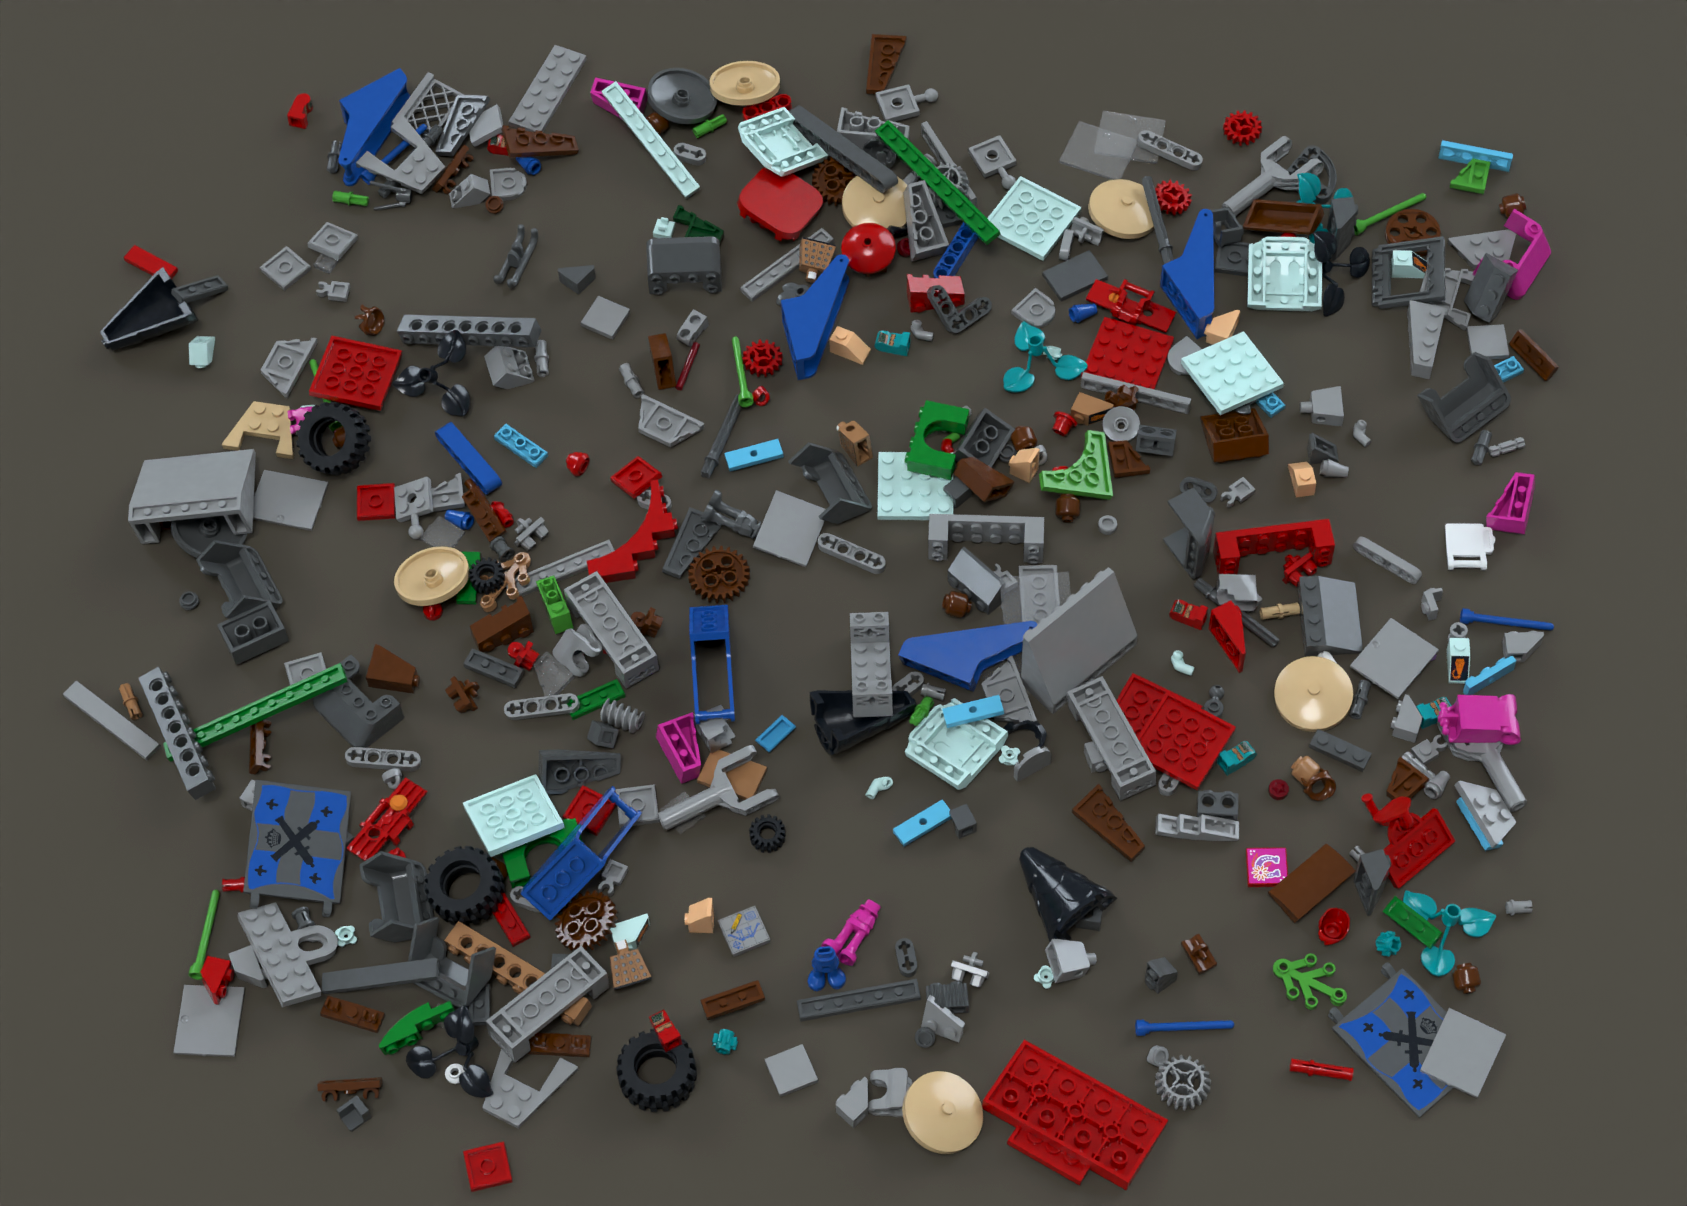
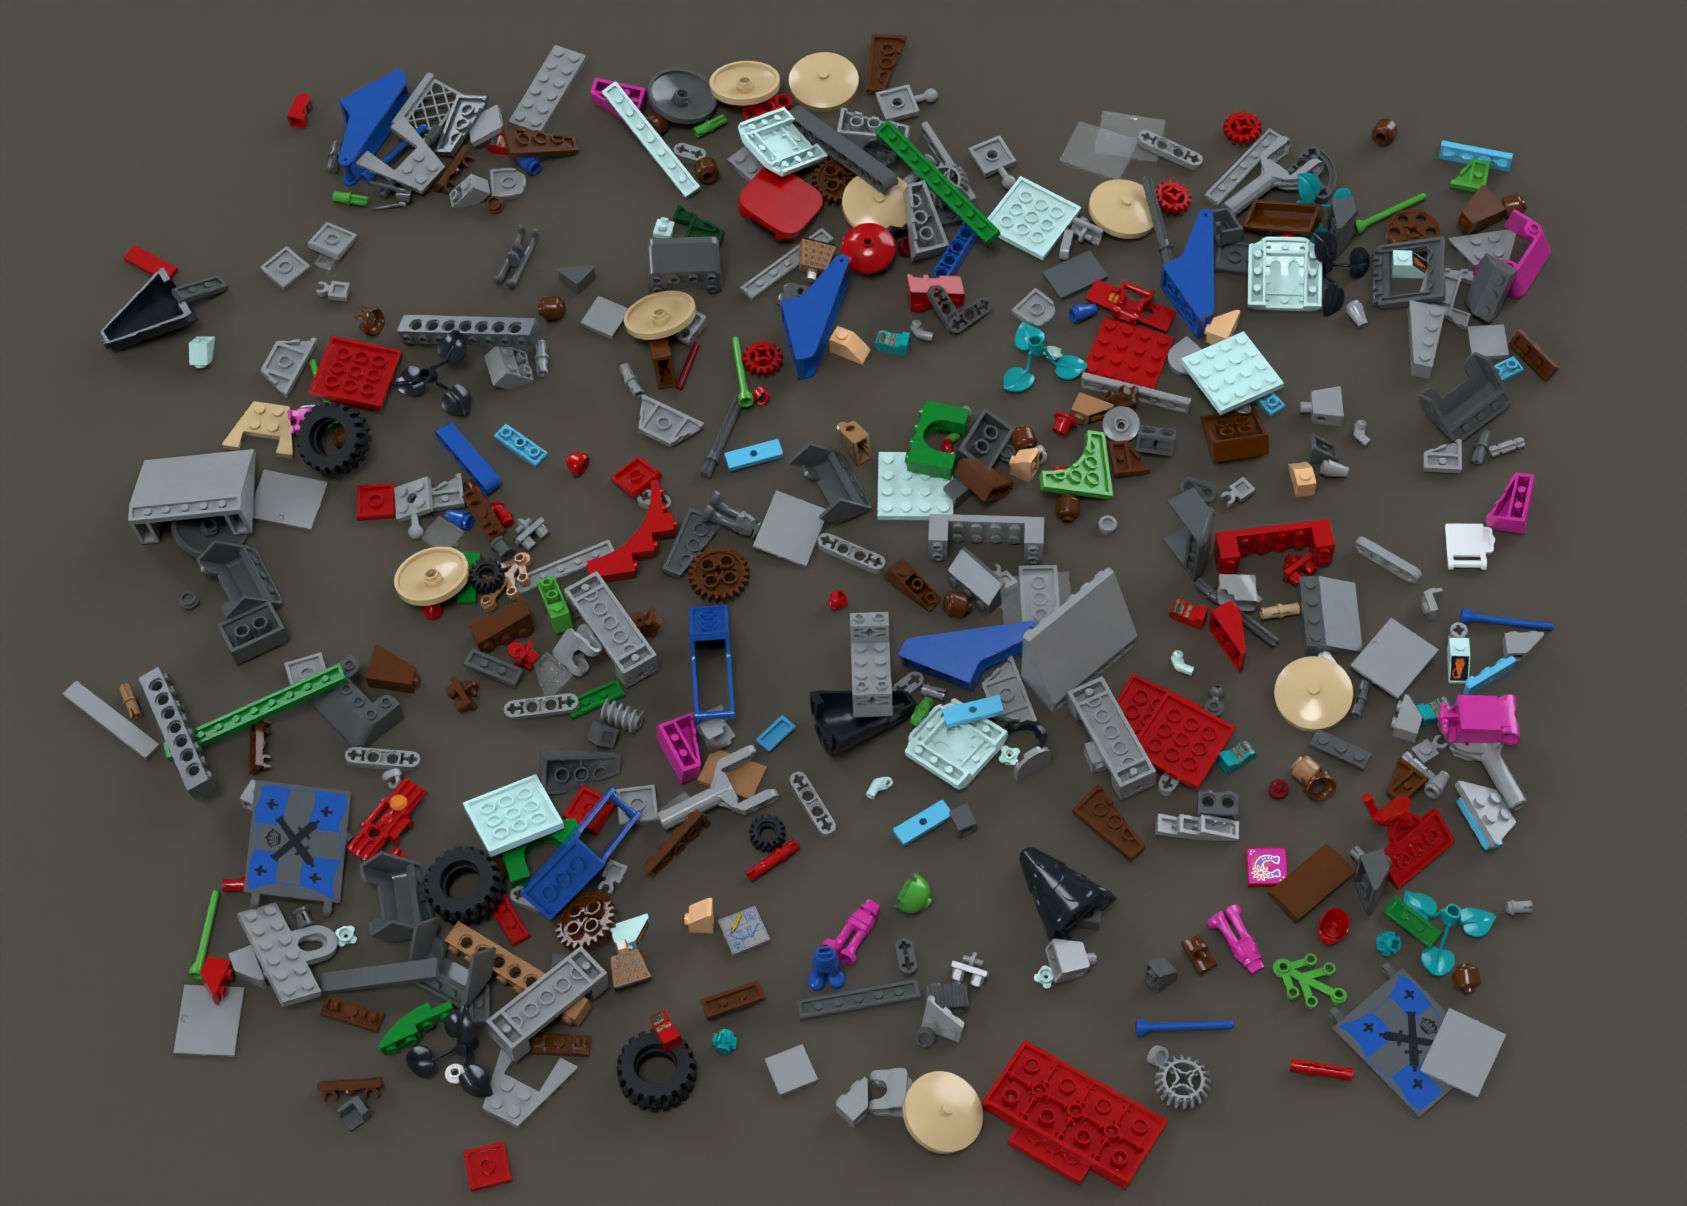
(552, 308): none -> reddish brown head
(660, 315): none -> tan dish
(676, 843): none -> reddish brown wing
(706, 170): none -> reddish brown head
(745, 163): none -> light grey wing
(766, 864): none -> red pin
(815, 803): none -> light grey beam
(823, 82): none -> tan dish
(837, 599): none -> red tile
(912, 585): none -> reddish brown slope
(914, 895): none -> bright green cylinder
(1241, 169): none -> light grey tile
(1245, 949): none -> dark pink piece
(1356, 313): none -> light grey cone
(1384, 131): none -> reddish brown head
(1444, 458): none -> light grey wing
(1480, 212): none -> reddish brown slope

